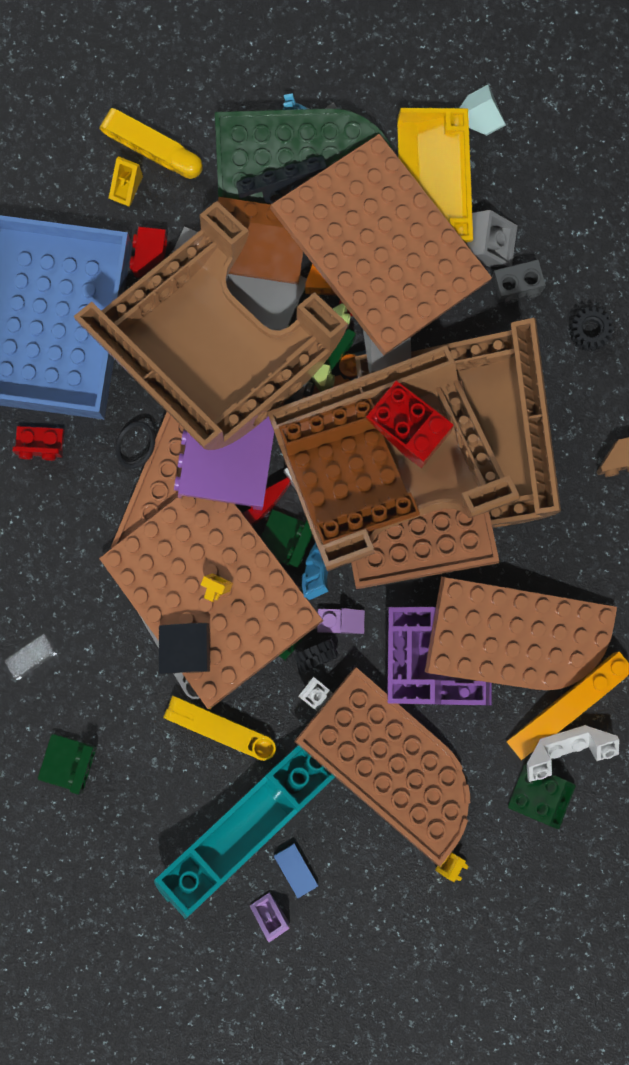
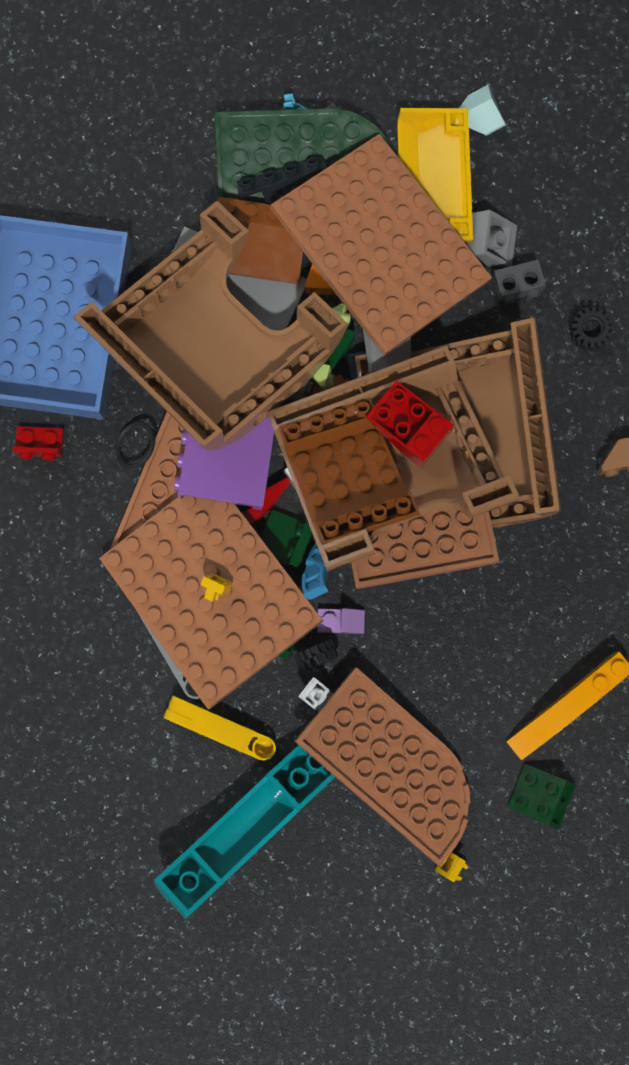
(30, 657): clear slope -> none
(67, 763): dark green bracket -> none
(125, 181): yellow slope -> none
(150, 250): red slope -> none
(151, 144): yellow piece -> none
(184, 648): black slope -> none
(270, 917): lavender slope -> none
(296, 870): medium blue tile -> none
(347, 366): orange tile -> none
(407, 656): medium lavender slope -> none
(516, 636): nougat plate -> none
(602, 745): white slope -> none

